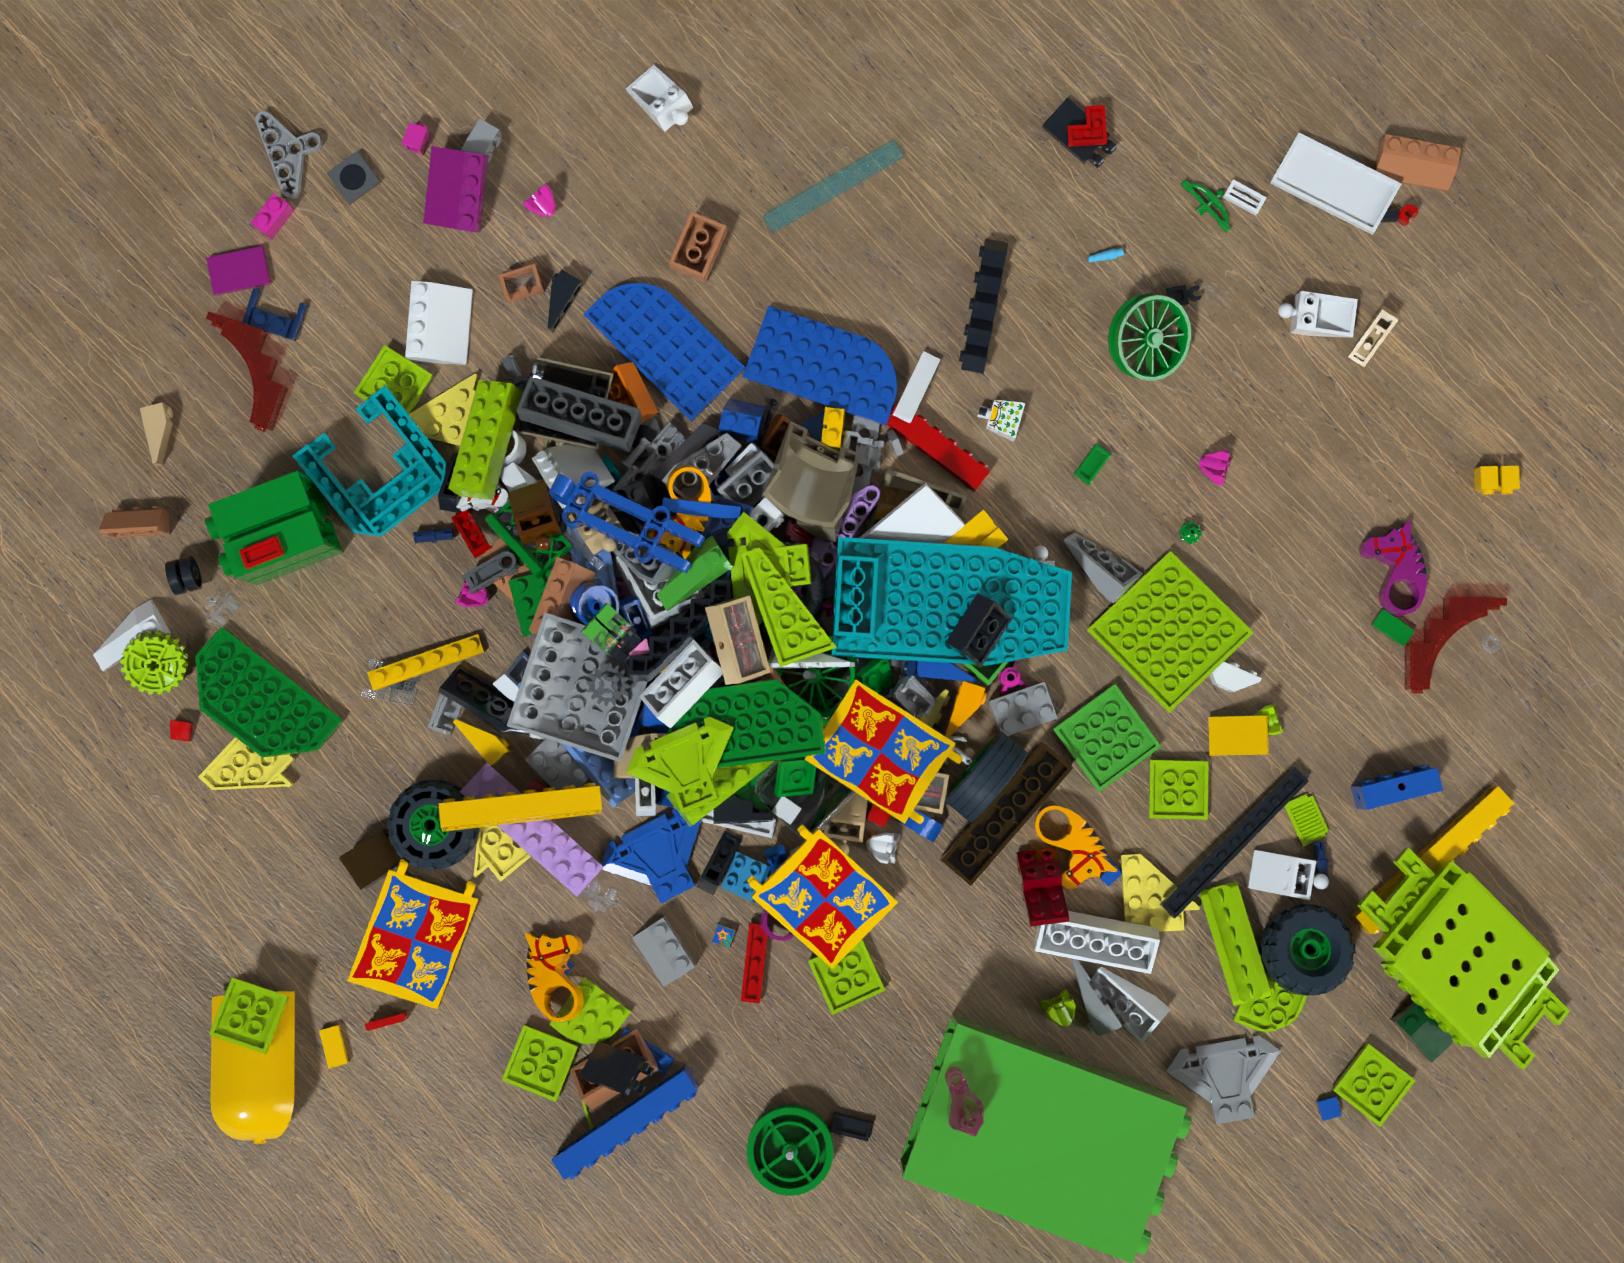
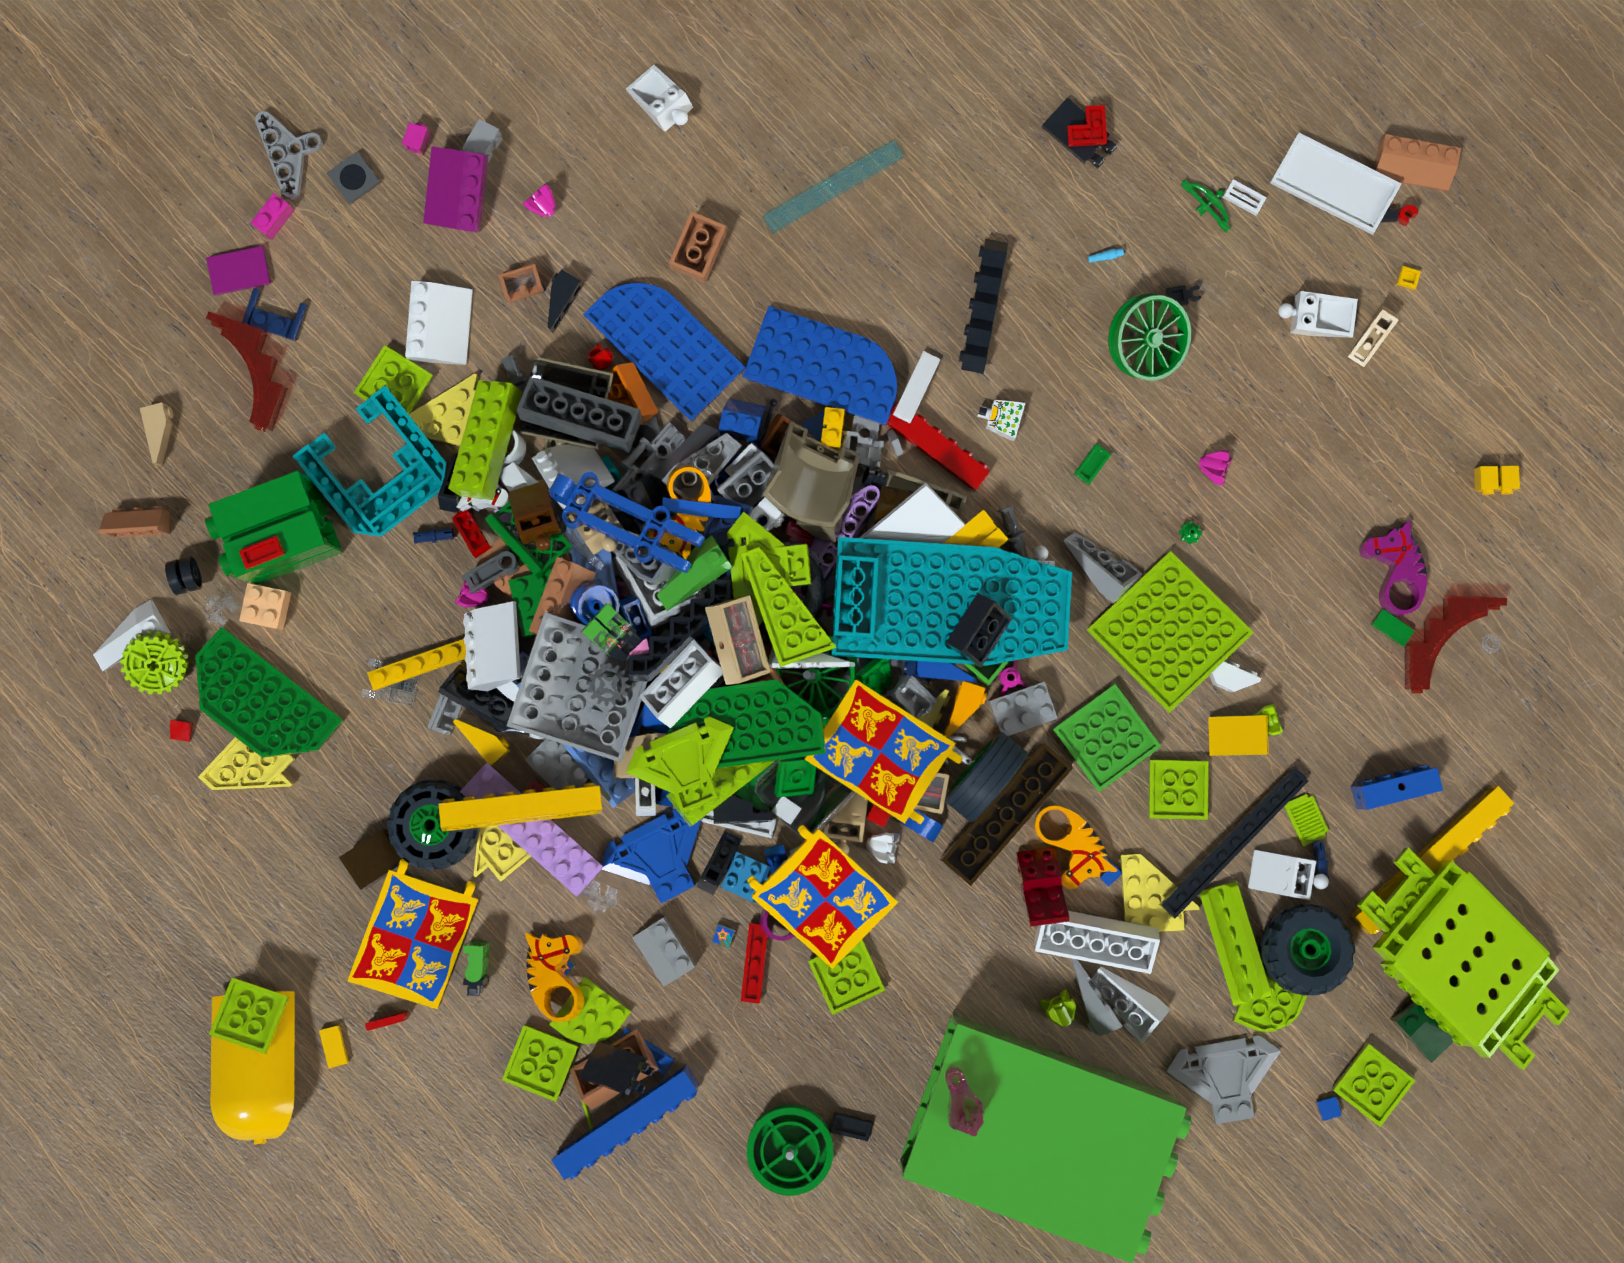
(265, 606): none -> light nougat brick
(477, 967): none -> bright green hips
(492, 646): none -> white slope
(600, 357): none -> red plate
(874, 477): none -> black wheel
(1013, 532): none -> dark grey piece
(1408, 277): none -> yellow tile

